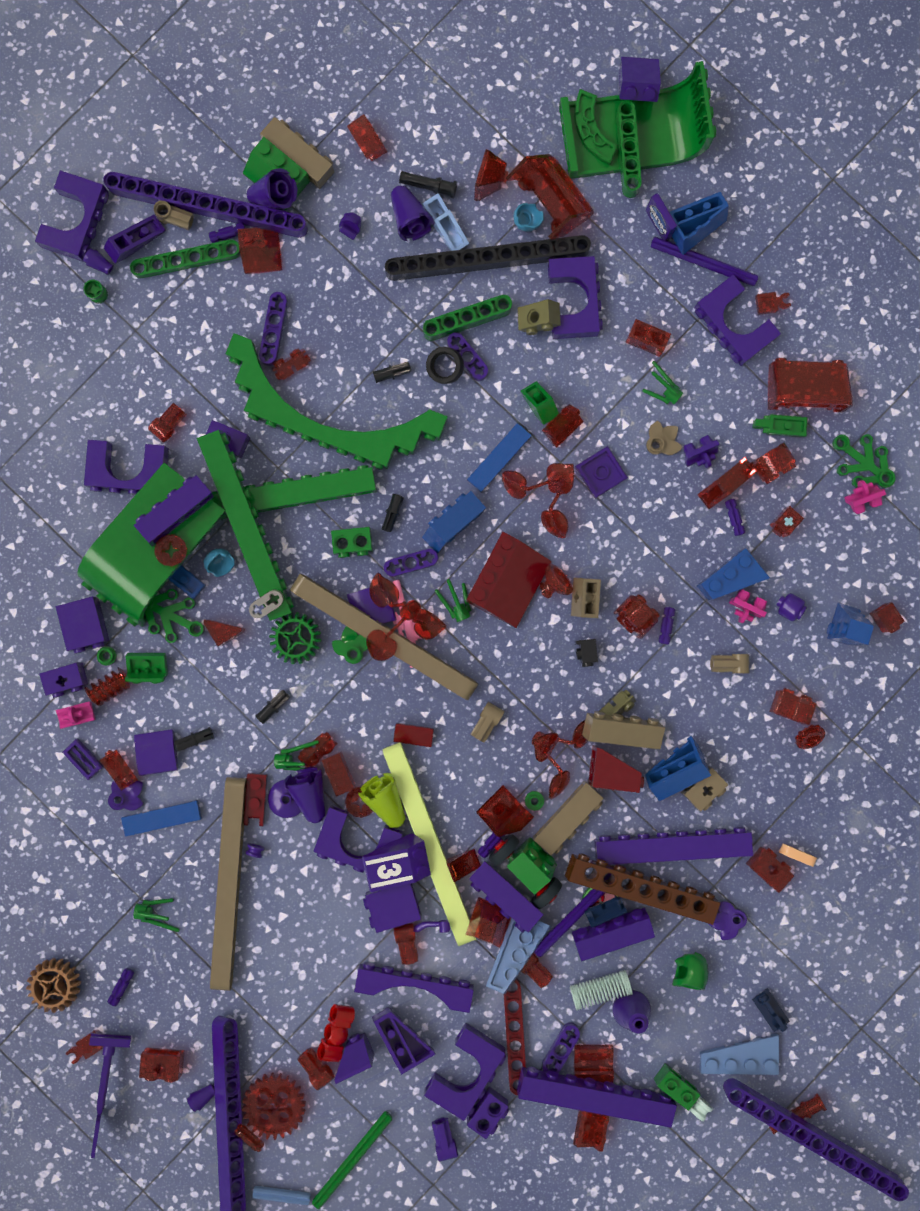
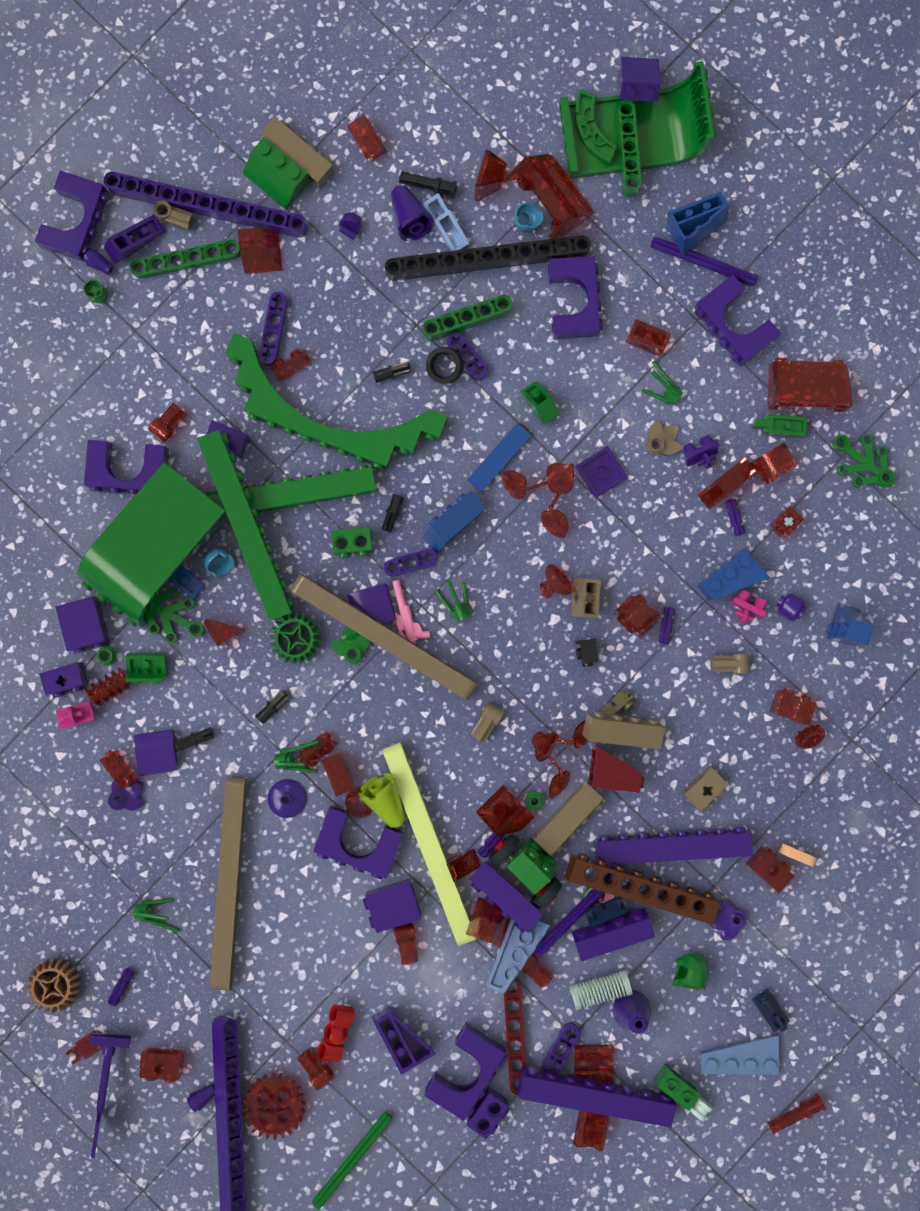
(90, 756): dark purple tile -> none
(161, 818): blue tile -> none
(163, 545): clear red gear -> none
(173, 510): dark purple brick -> none
(225, 233): dark purple axle -> none
(249, 1138): clear red axle -> none
(254, 850): dark purple bush -> none
(255, 798): dark red hinge -> none
(263, 600): light grey beam -> none
(273, 190): dark purple cone -> none
(281, 1195): medium blue axle -> none
(308, 793): dark purple cone -> none
(356, 1057): dark purple slope -> none
(397, 863): dark purple slope -> none
(413, 734): dark red slope -> none
(426, 624): clear red plant -> none
(443, 925): dark purple piece -> none
(445, 1144): dark purple piece -> none
(454, 994): dark purple arch -> none
(508, 580): dark red slope -> none
(539, 317): olive brick -> none
(563, 425): clear red bracket -> none
(661, 217): dark purple tile -> none
(678, 771): blue wedge -> none
(769, 303): clear red plate -> none
(864, 494): dark pink hips -> none
(873, 1174): dark purple beam -> none
(887, 617): clear red brick -> none

